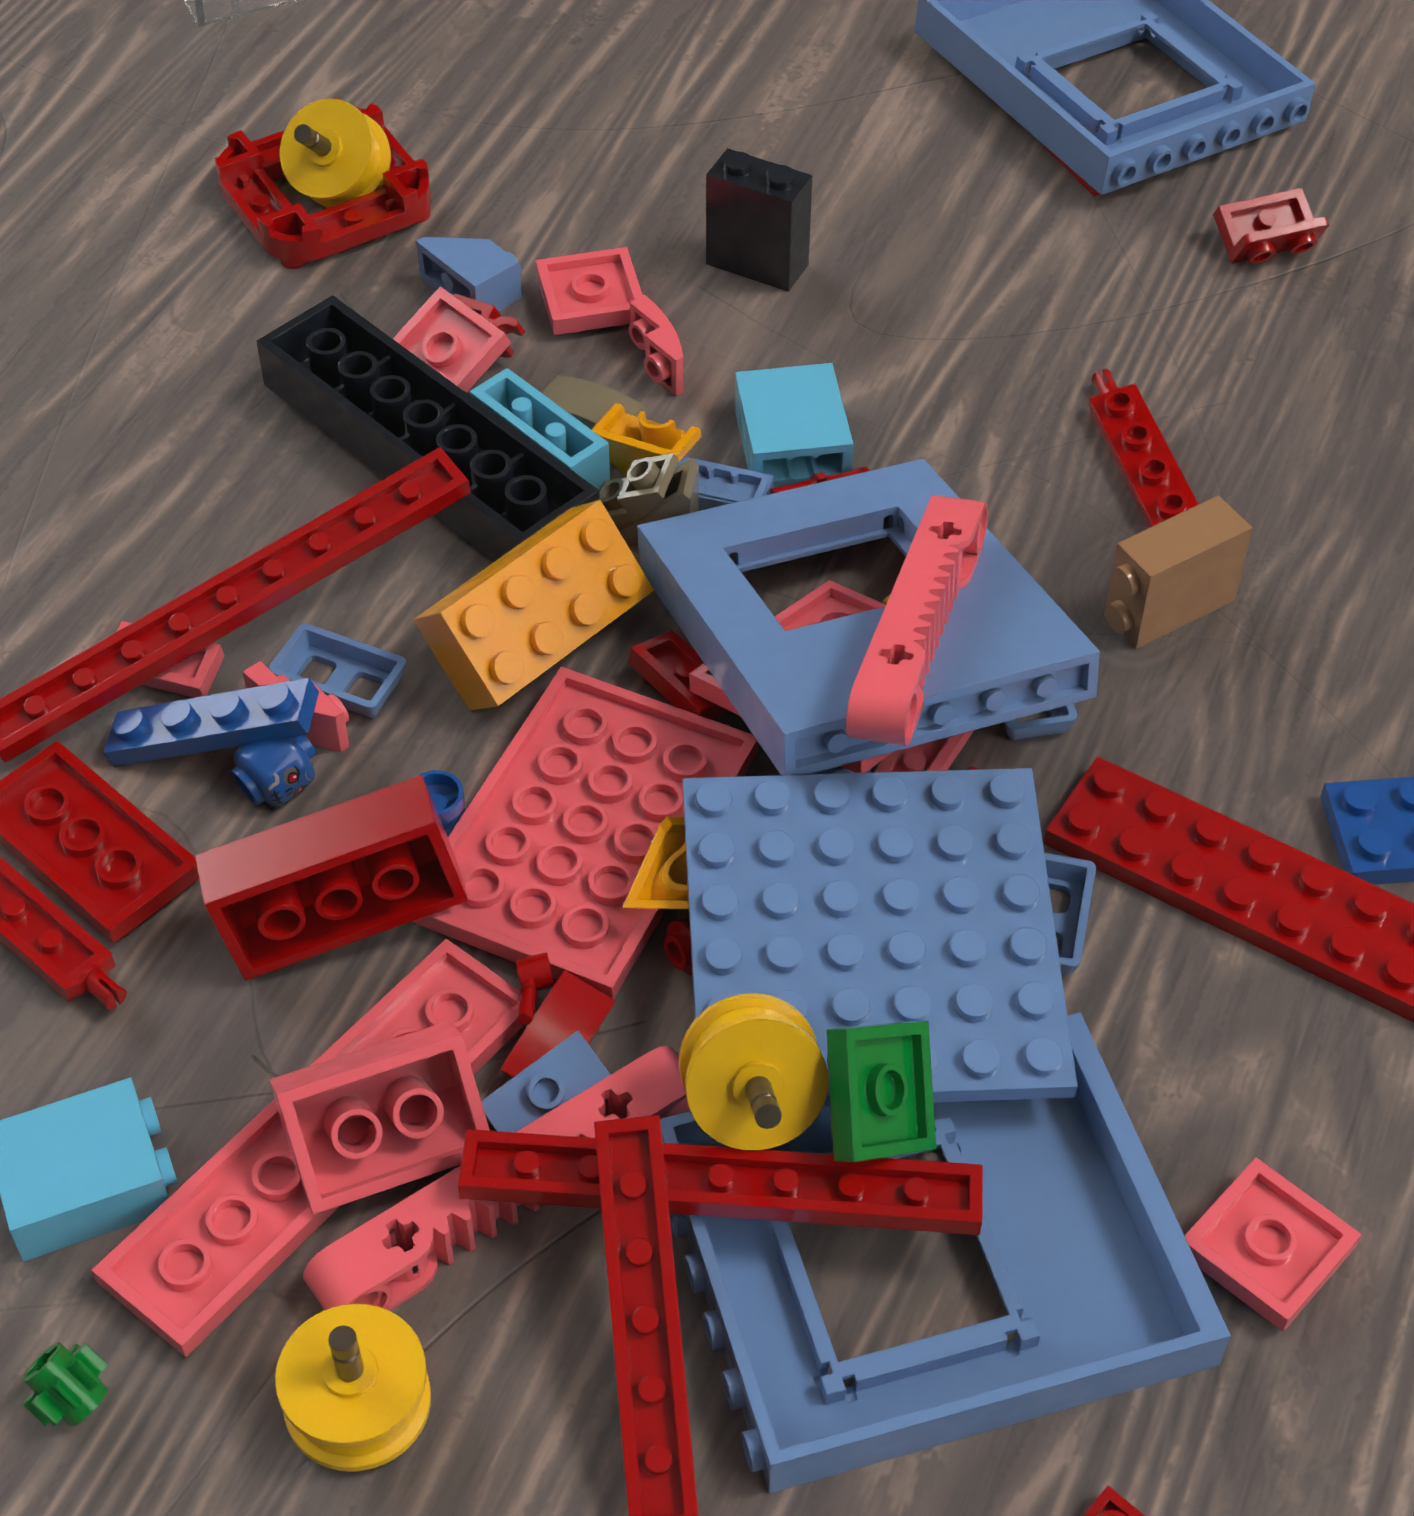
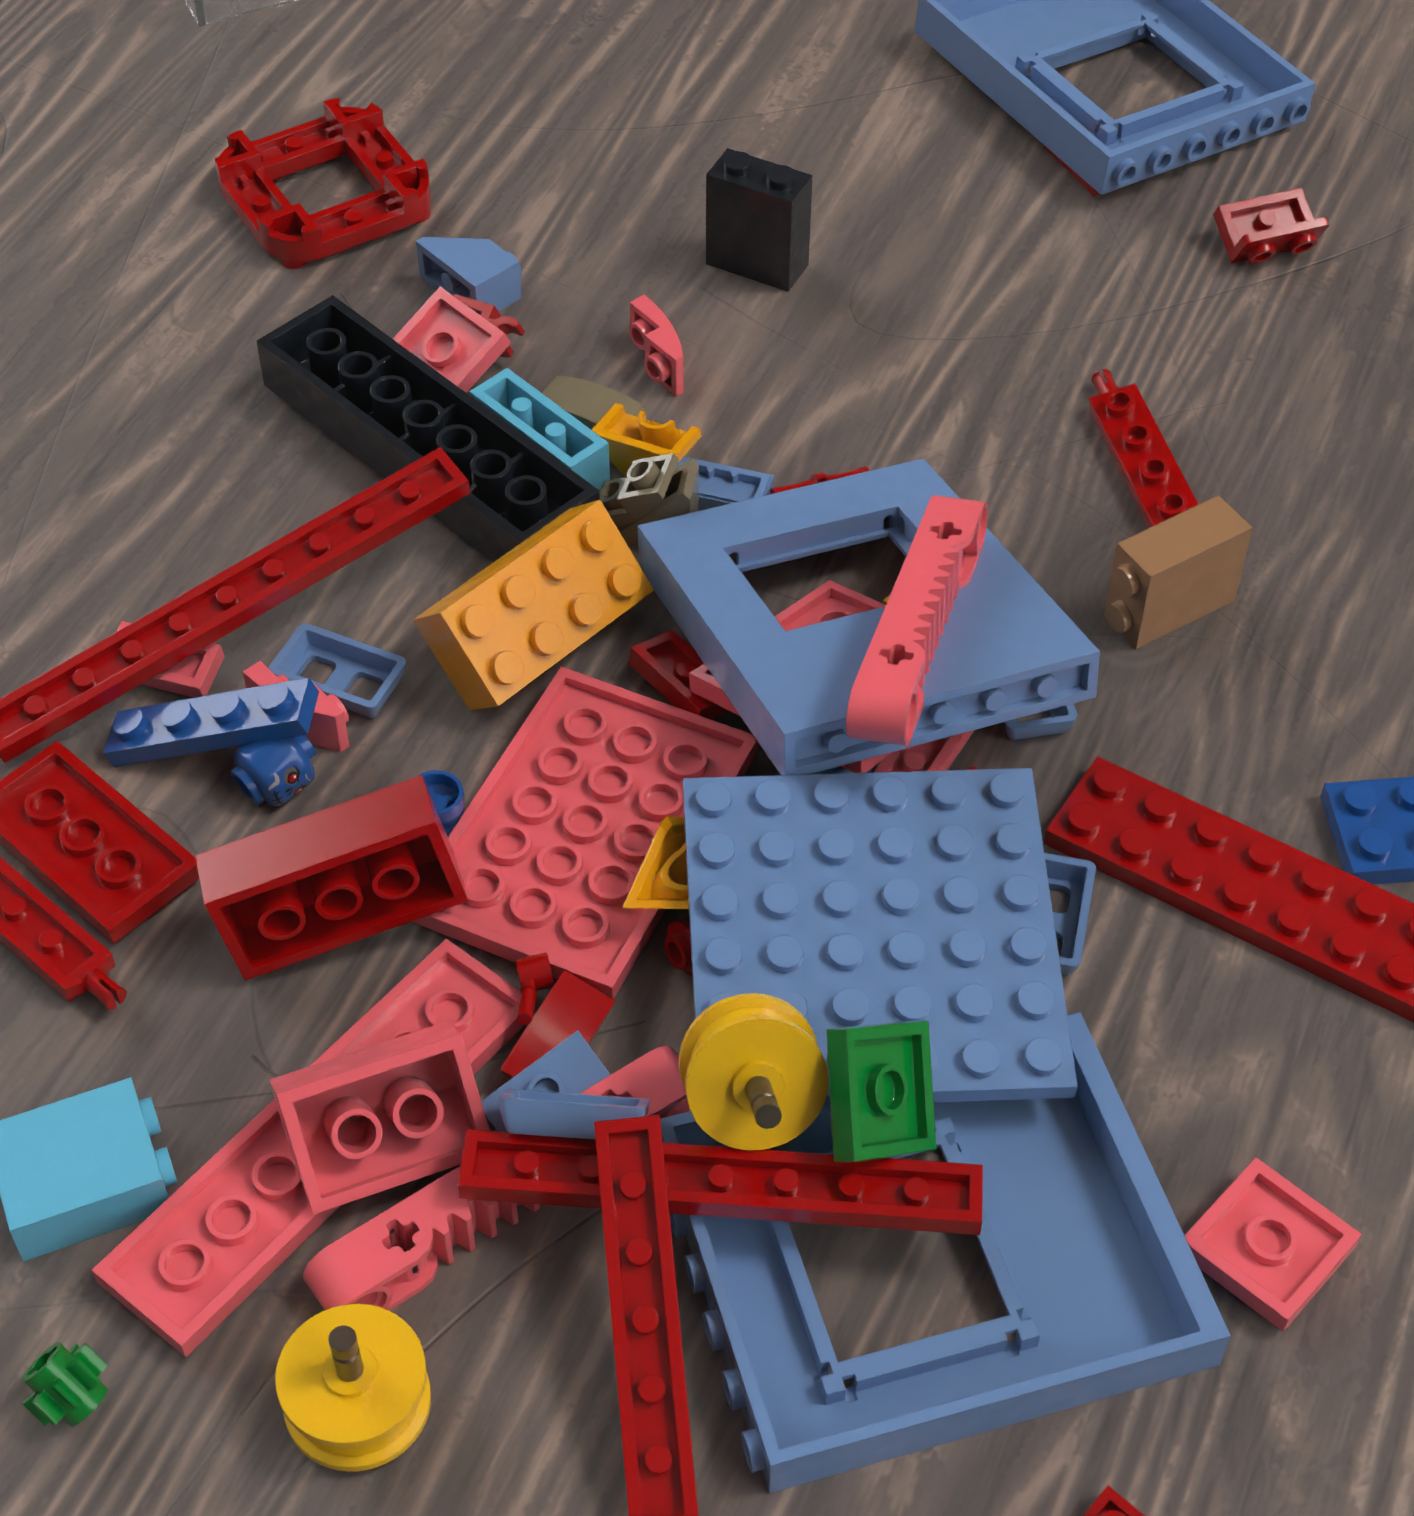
(334, 152): yellow wheel -> none
(564, 1113): none -> medium blue piece
(588, 289): coral plate -> none
(793, 422): medium azure brick -> none

